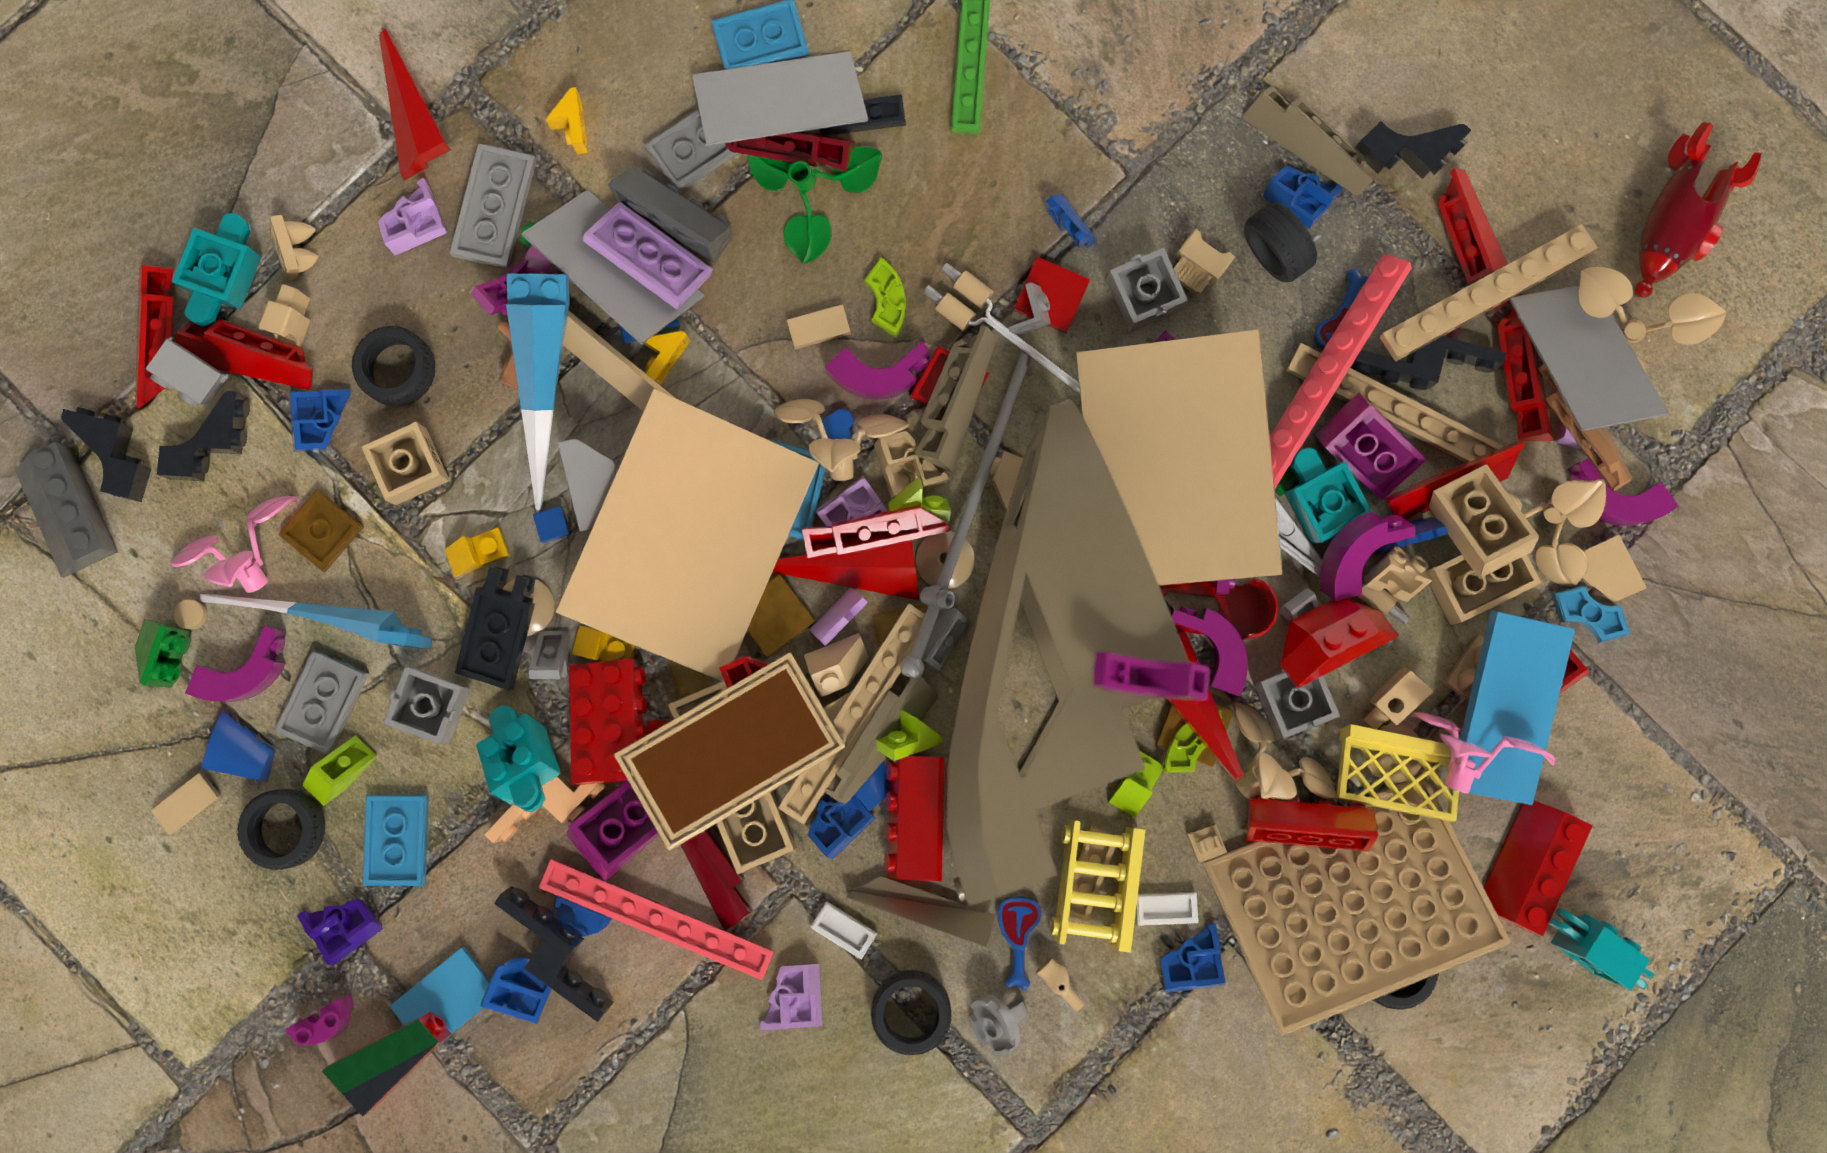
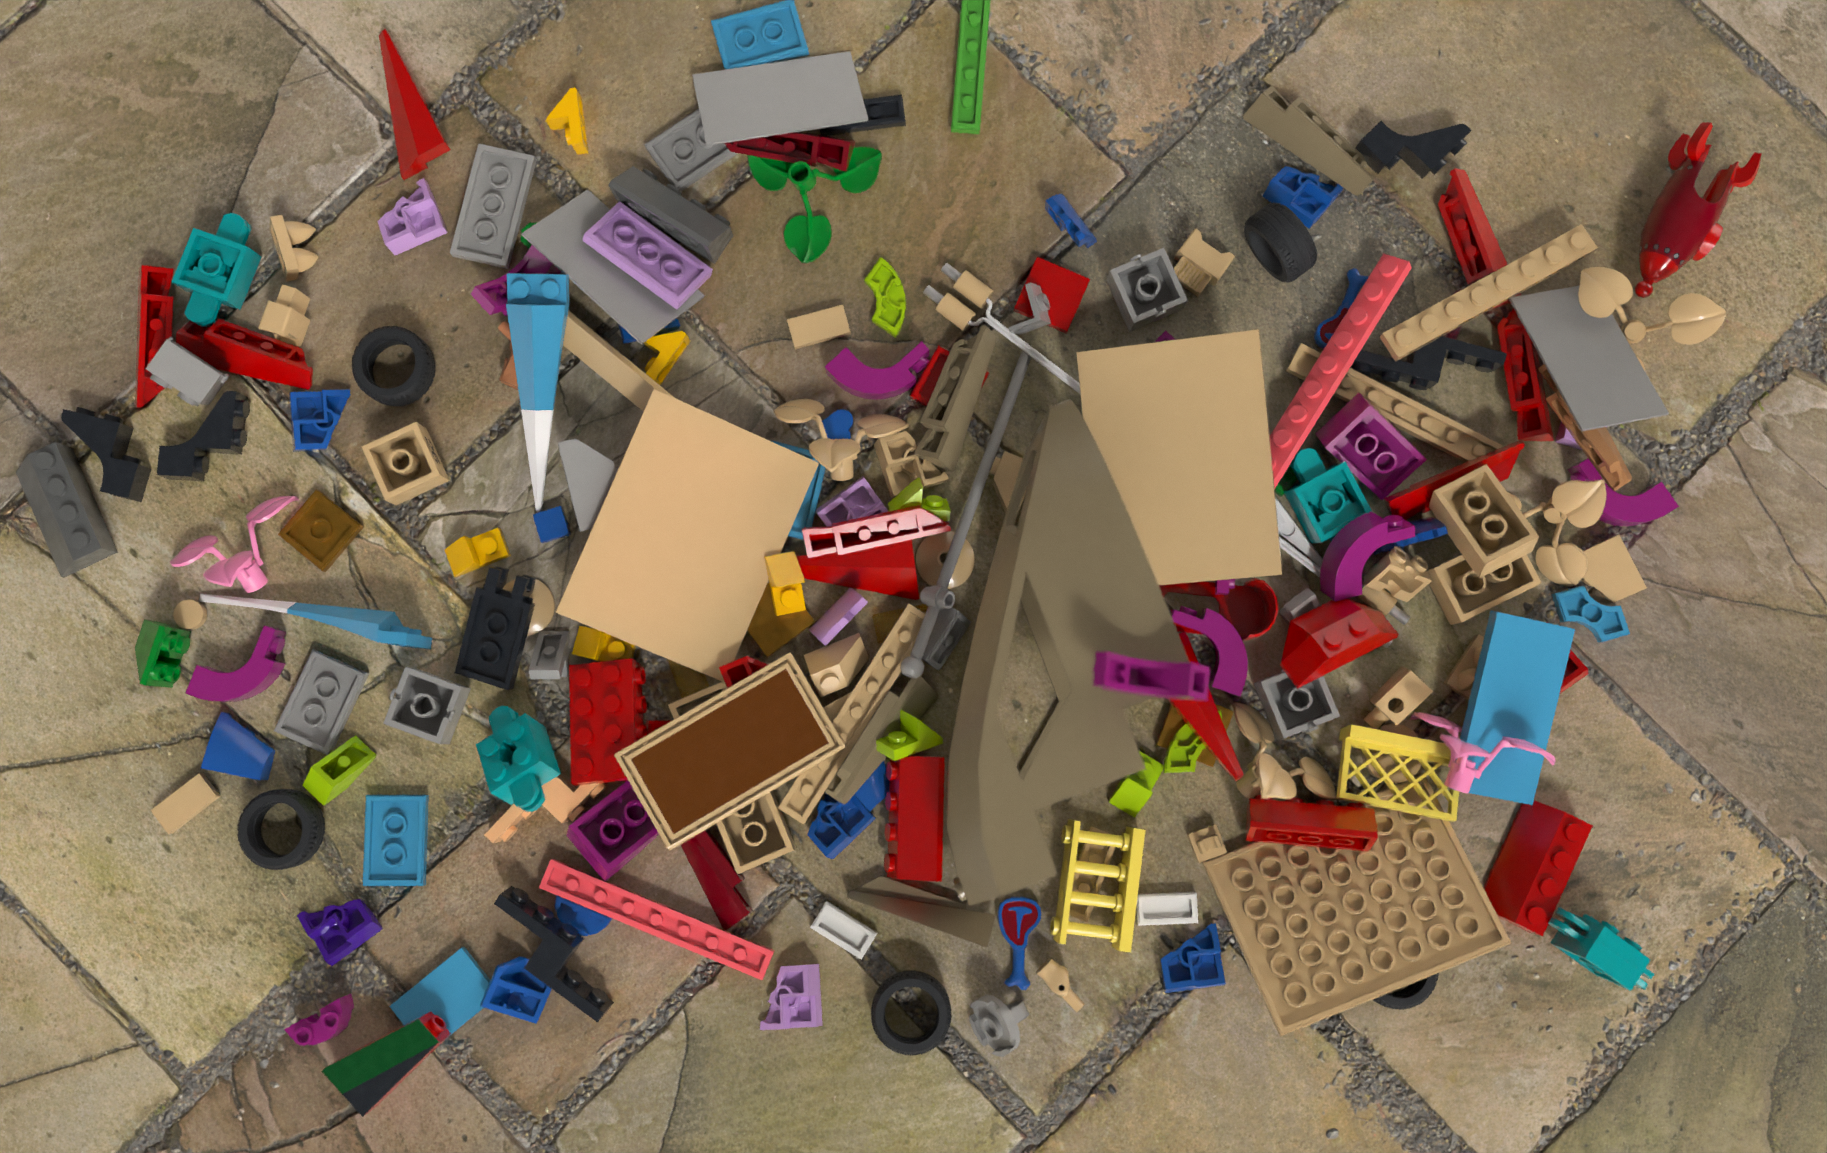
(785, 583): none -> yellow slope

